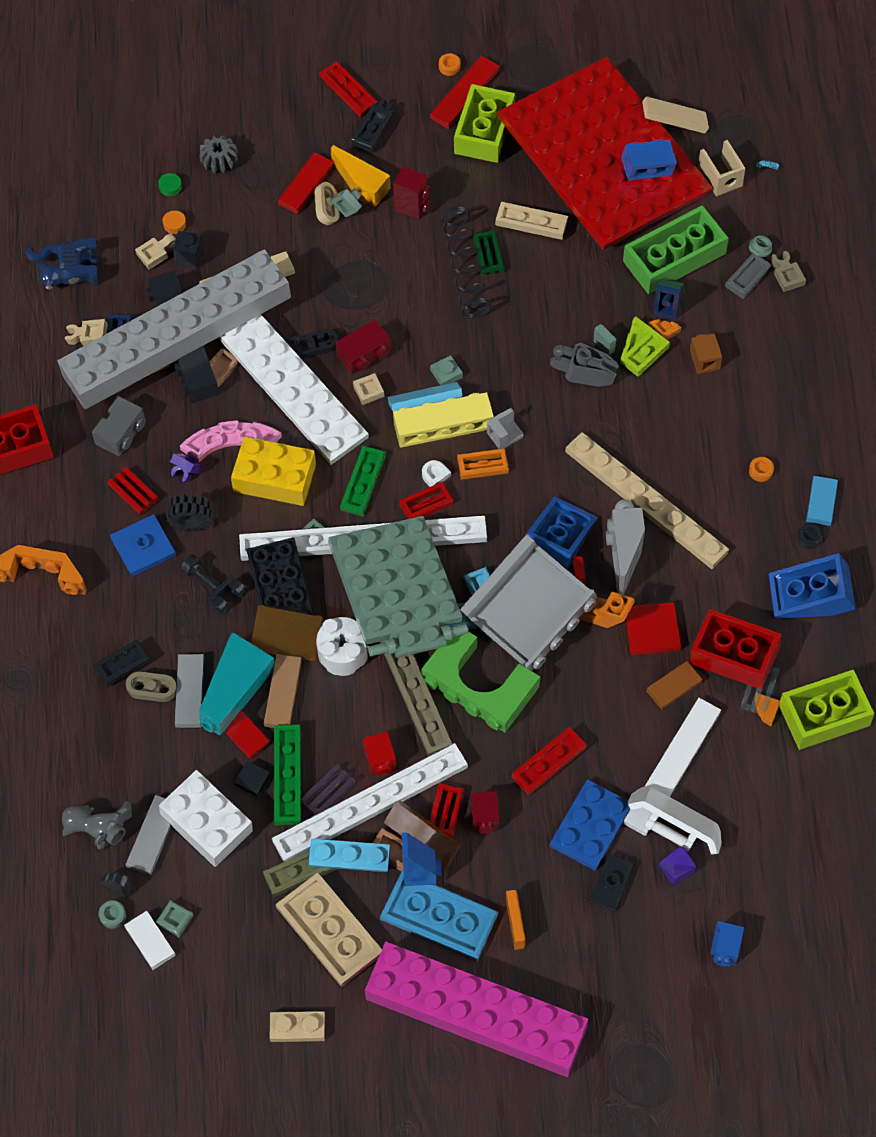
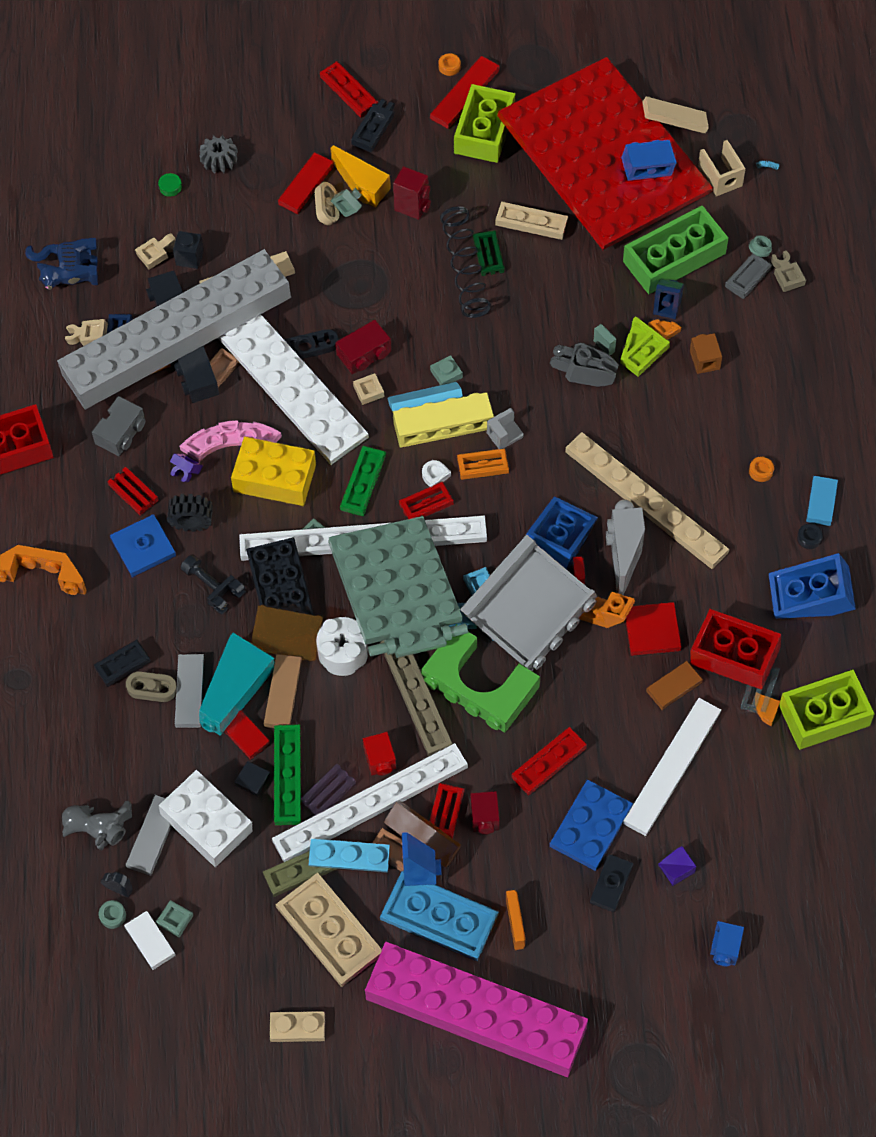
(174, 222): orange tile -> none
(677, 814): white piece -> none

